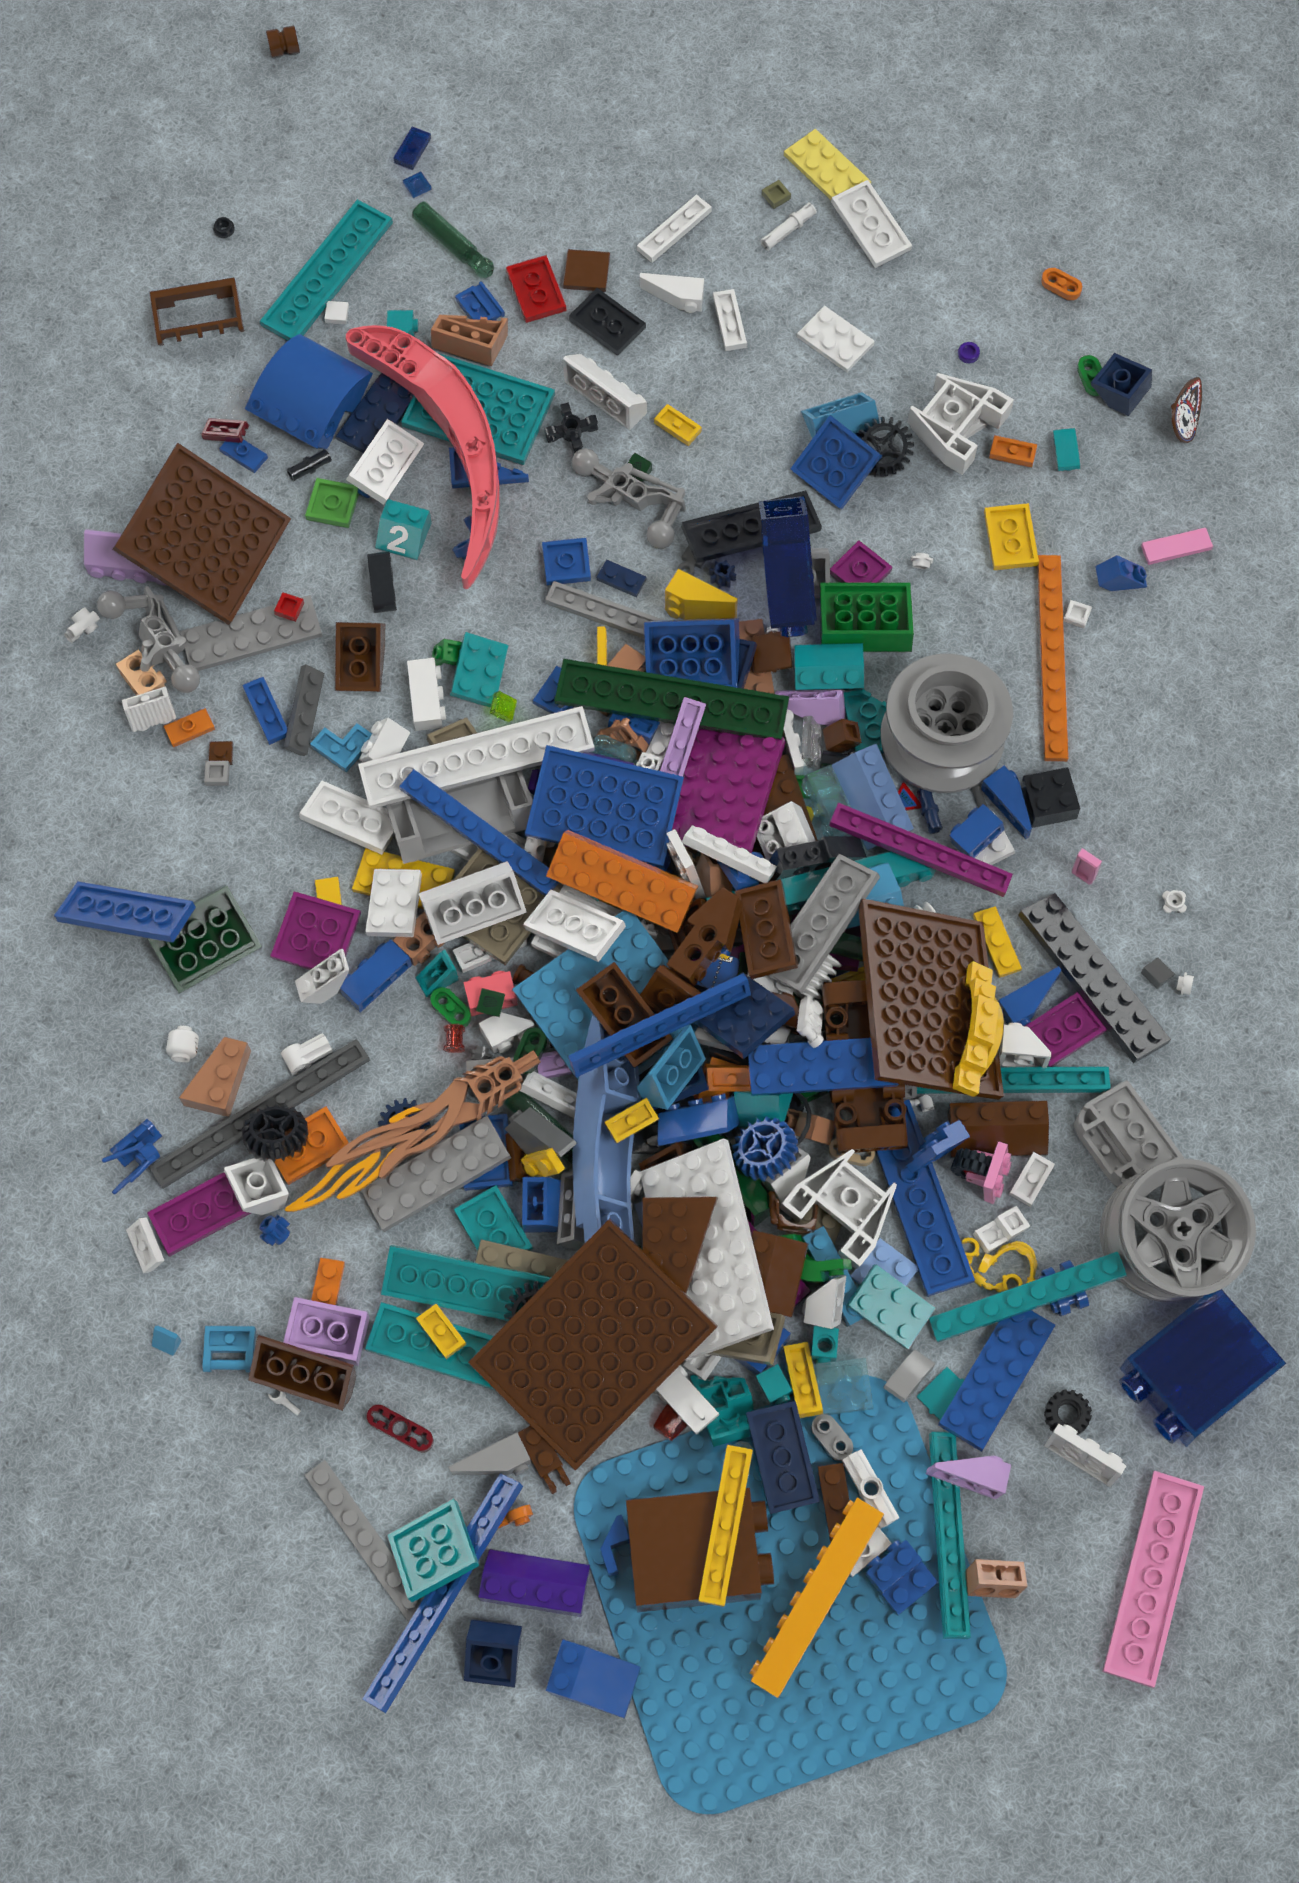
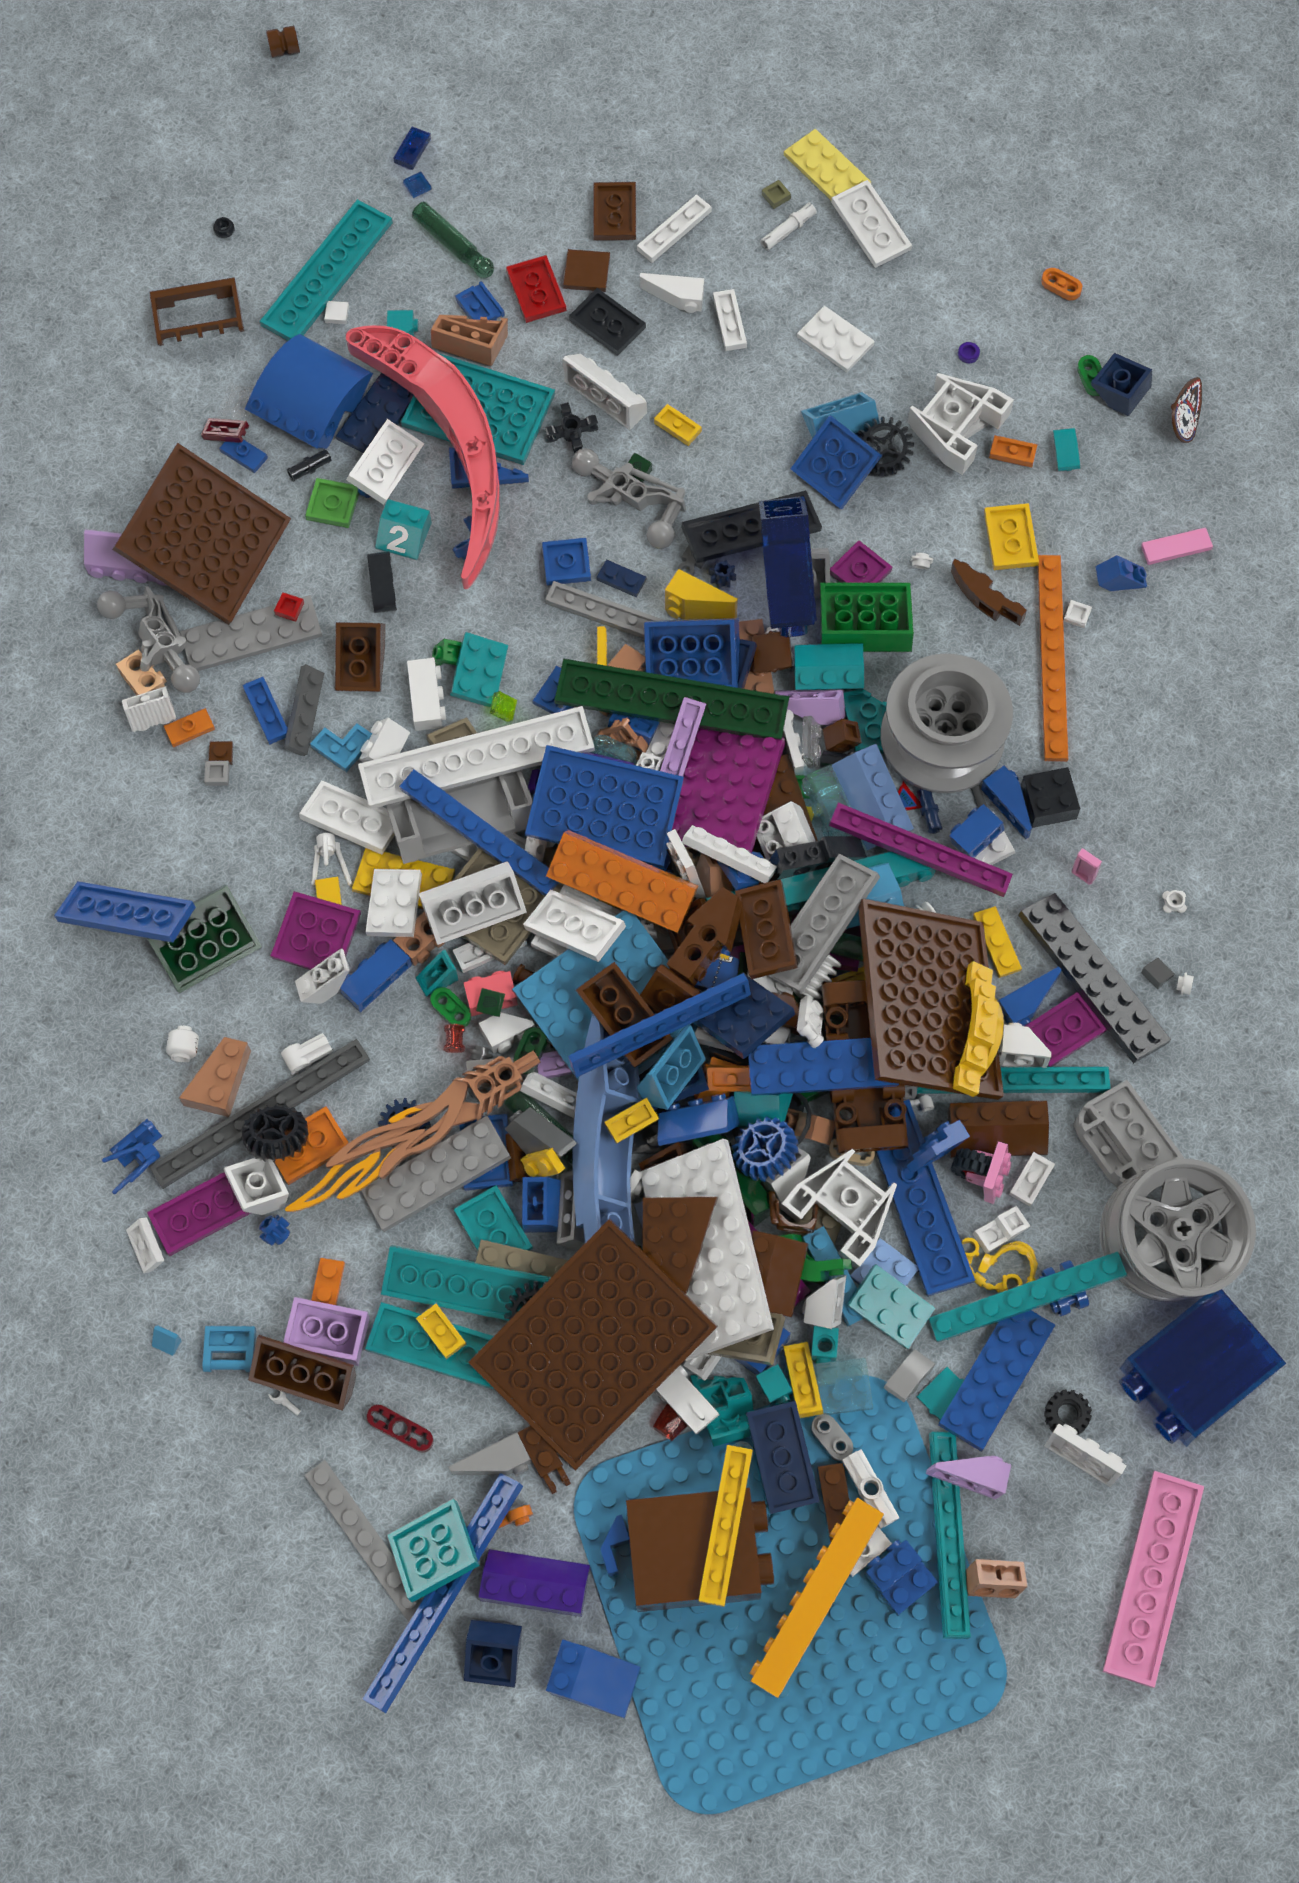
(83, 623): white plate -> none
(326, 847): none -> white plant
(614, 211): none -> reddish brown plate
(979, 591): none -> reddish brown slope

